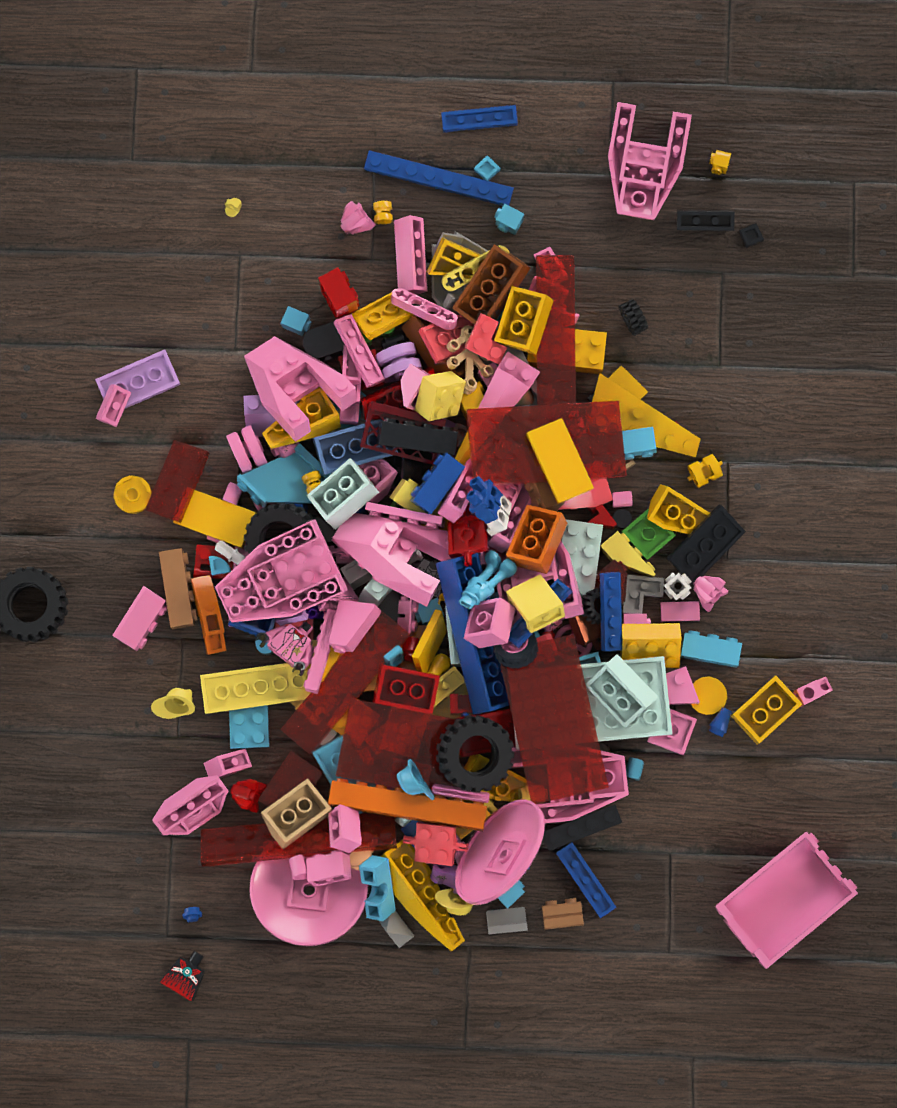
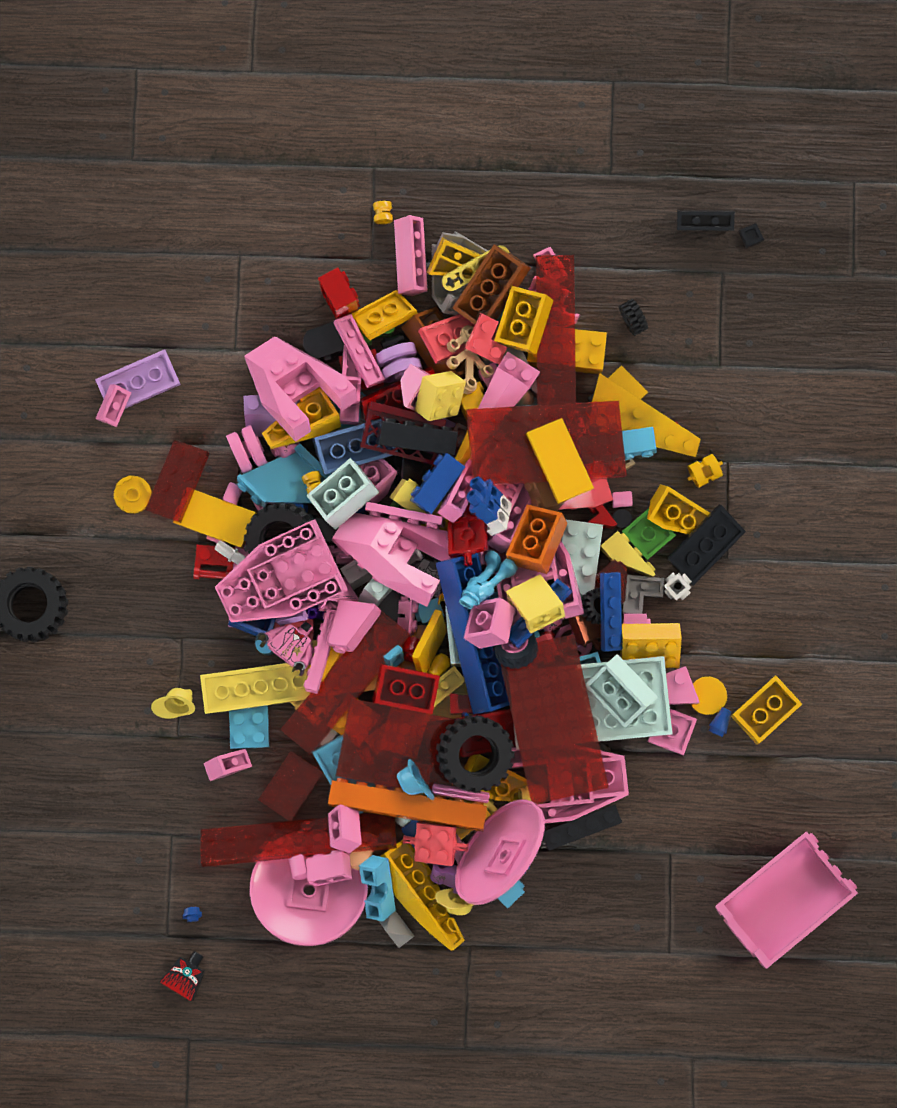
(140, 619): bright pink slope -> none
(177, 590): medium nougat brick -> none
(191, 806): bright pink wedge -> none
(209, 614): orange slope -> none
(218, 565): medium azure tile -> none
(232, 207): light yellow piece -> none
(247, 793): red brick -> none
(295, 813): tan slope -> none
(296, 321): medium azure brick -> none
(355, 219): bright pink brick -> none
(405, 299): bright pink beam -> none
(438, 178): blue plate -> none
(479, 118): blue plate -> none
(487, 168): medium azure tile -> none
(506, 920): light grey panel -> none
(508, 219): medium azure brick -> none
(562, 915): medium nougat brick -> none
(586, 880): blue plate -> none
(634, 768): medium azure brick -> none
(641, 171): bright pink wedge -> none
(680, 611): bright pink tile -> none
(709, 590): bright pink brick -> none
(711, 649): medium azure brick -> none
(720, 162): yellow plate -> none
(812, 691): bright pink leg -> none

